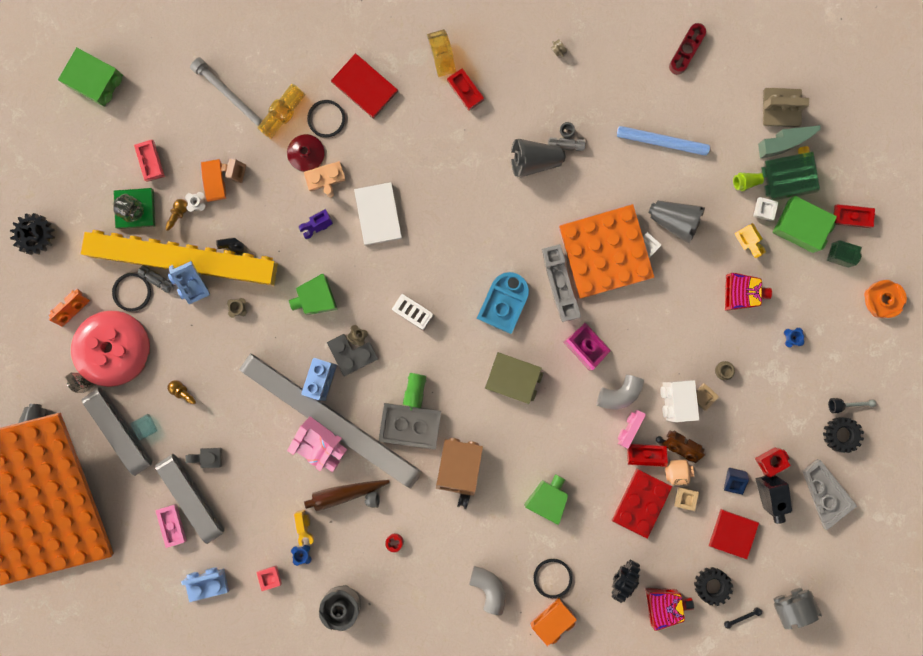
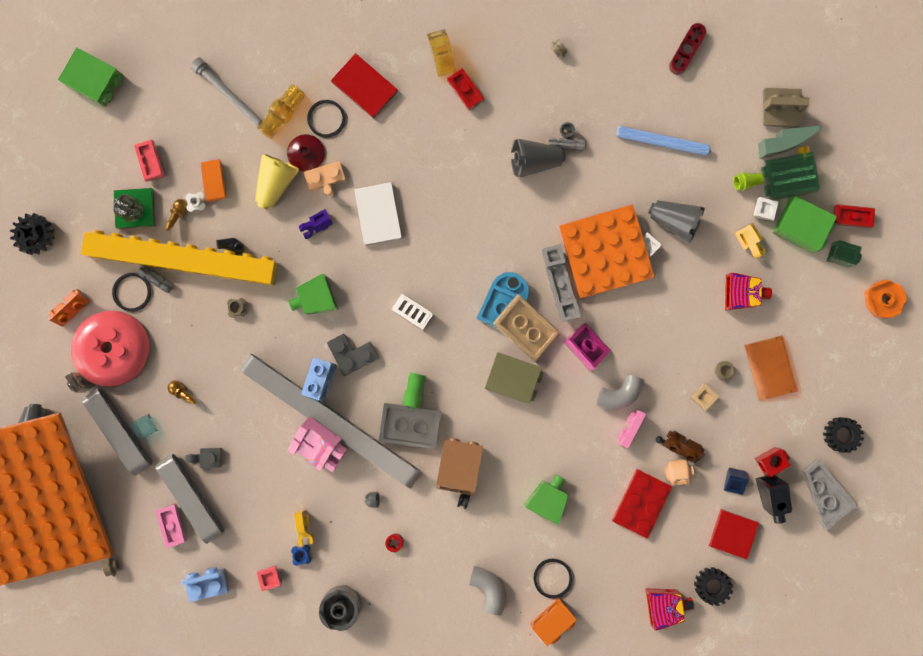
(110, 567): none -> dark tan plate
(189, 282): light blue bracket -> none
(234, 170): medium nougat tile -> none
(273, 180): none -> light yellow cone
(341, 494): reddish brown piece -> none
(354, 339): dark tan plate -> none
(526, 327): none -> tan tile
(625, 581): black gear -> none
(647, 455): red plate -> none
(680, 401): white brick -> none
(686, 498): tan plate -> none
(757, 611): black hinge -> none
(770, 368): none -> clear orange piece
(797, 608): dark grey brick -> none
(798, 333): blue plate -> none
(837, 405): black hinge -> none

